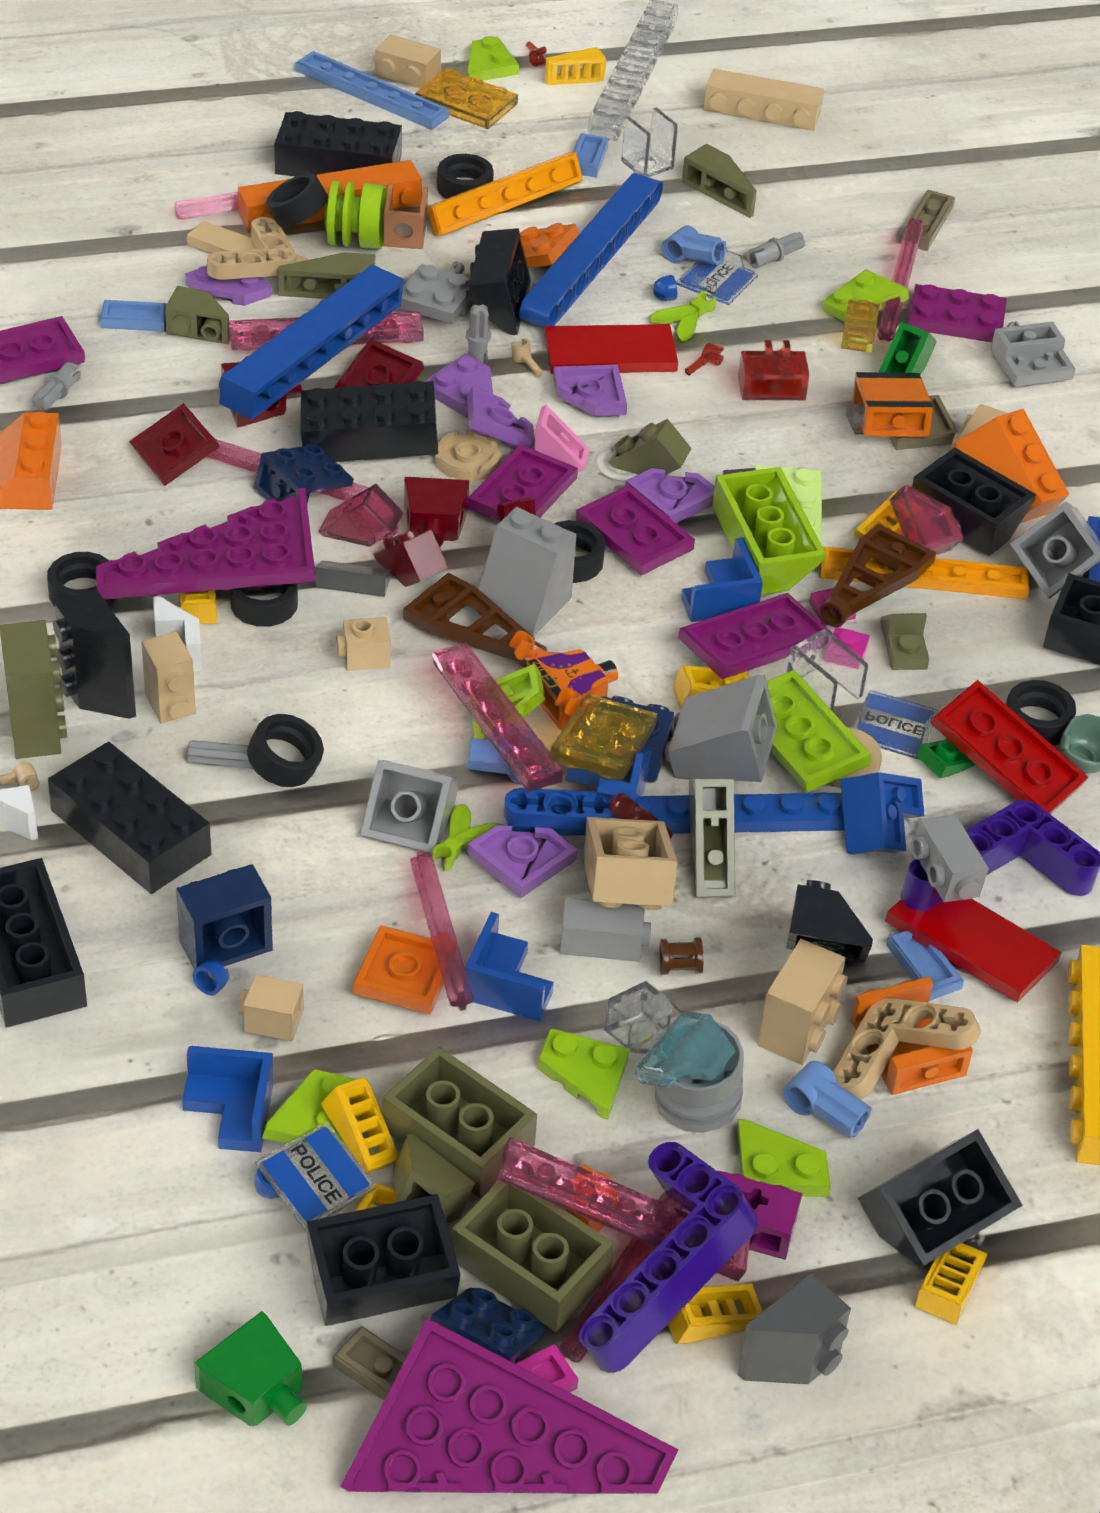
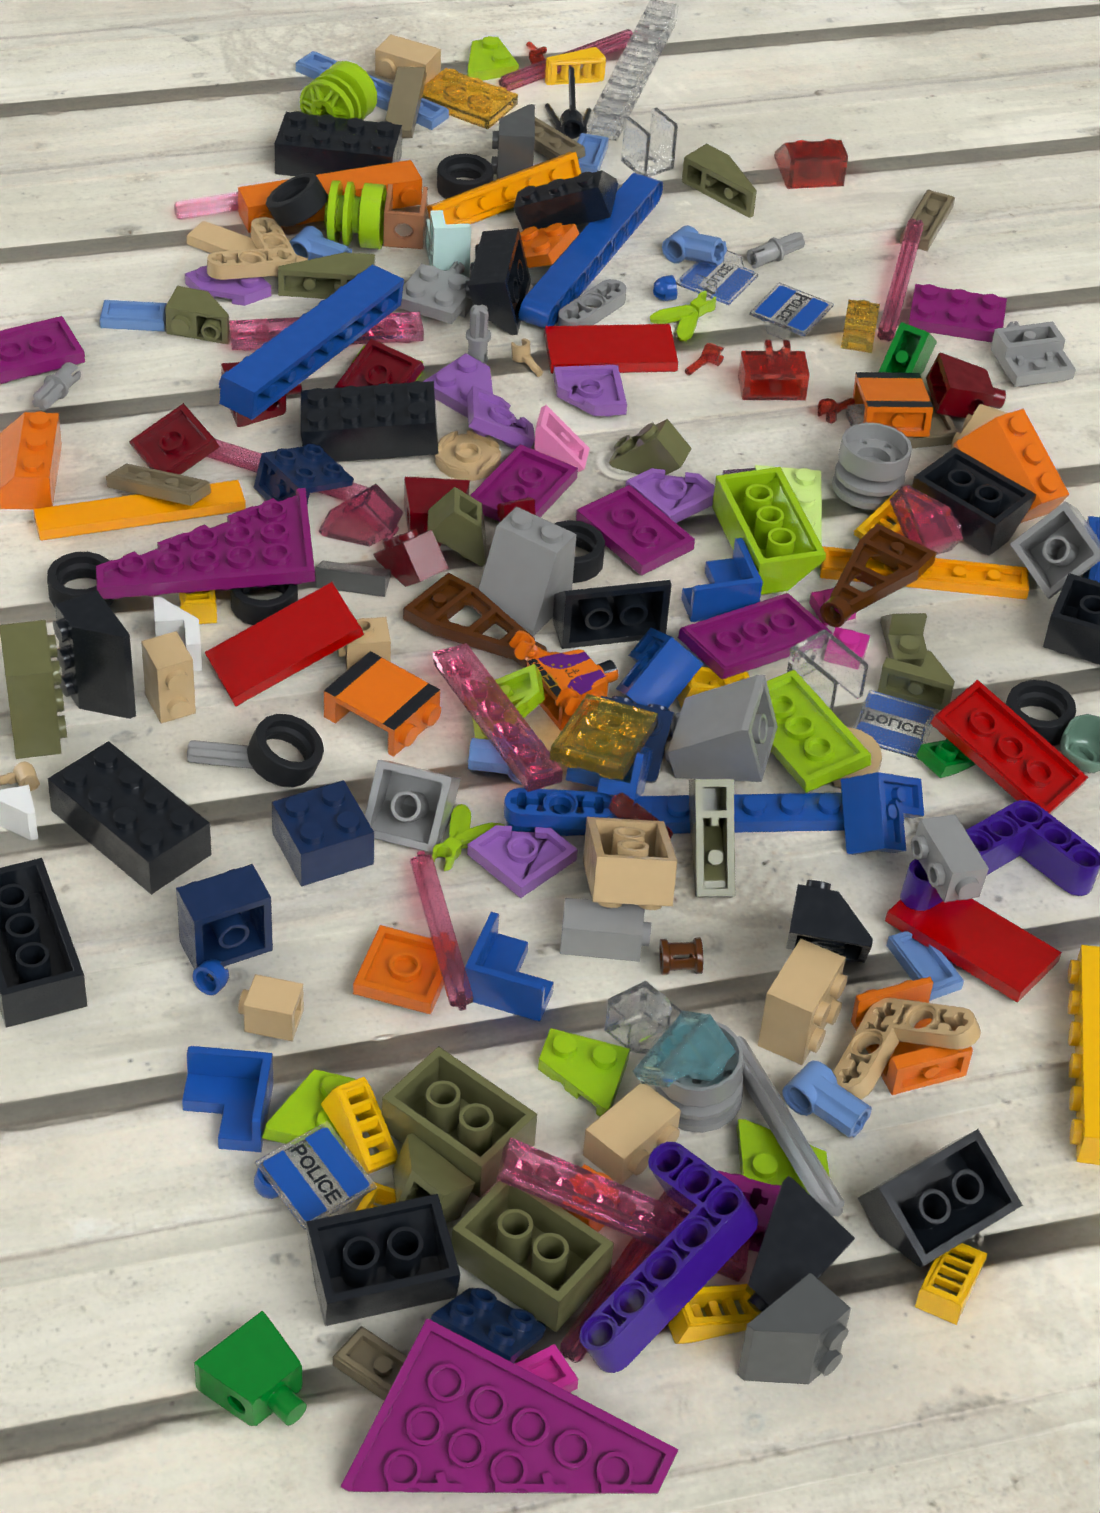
(133, 512): none -> light orange tile
(158, 484): none -> dark tan tile
(284, 643): none -> red tile
(312, 244): none -> medium blue piece
(322, 833): none -> dark blue brick
(340, 91): none -> lime wheel
(386, 698): none -> orange panel
(406, 98): none -> dark tan tile
(447, 242): none -> light aqua panel
(460, 525): none -> olive slope
(514, 142): none -> dark grey slope
(537, 71): none -> clear pink axle
(554, 143): none -> dark tan tile
(567, 201): none -> black slope
(571, 120): none -> black plant
(607, 296): none -> light grey beam
(610, 613): none -> black slope
(630, 1131): none -> tan brick
(660, 670): none -> blue panel
(763, 99): tan brick -> none
(789, 1134): none -> light grey axle
(790, 311): none -> piece
(796, 1242): none -> black slope
(812, 163): none -> clear red slope
(831, 408): none -> clear red hand
(866, 287): lime wing -> none
(871, 464): none -> light grey wheel
(923, 685): none -> olive slope
(960, 387): none -> dark red torso

